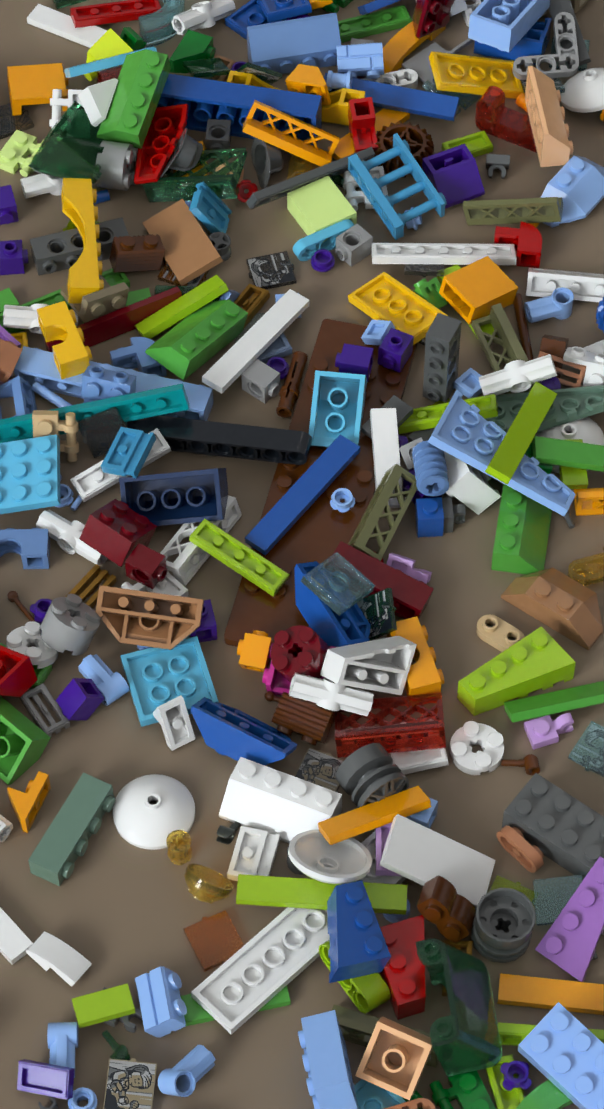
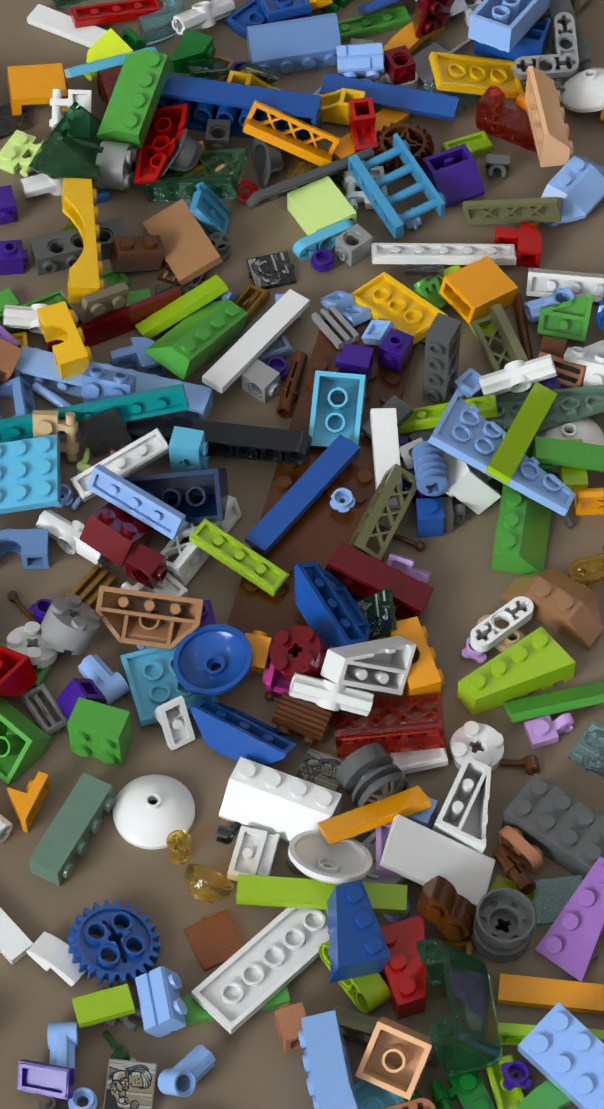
(83, 465): none -> yellowish green hand
(97, 100): white slope -> none
(100, 731): none -> bright green brick
(128, 452): dark azure plate -> none
(136, 934): none -> blue gear
(137, 502): none -> light blue fence
(188, 450): none -> medium azure brick
(212, 648): none -> blue dish
(288, 1024): none -> nougat brick
(308, 80): light orange slope -> none
(338, 583): clear light blue tile -> none
(339, 80): light blue bush -> none
(339, 325): none -> light grey tile
(346, 306): none -> light blue slope
(399, 65): none -> dark red brick
(420, 546): none -> reddish brown hinge
(466, 806): none -> white wedge
(469, 652): none -> lavender plate
(504, 613): none -> white beam
(514, 869): none -> reddish brown pin
(566, 318): none -> bright green wing

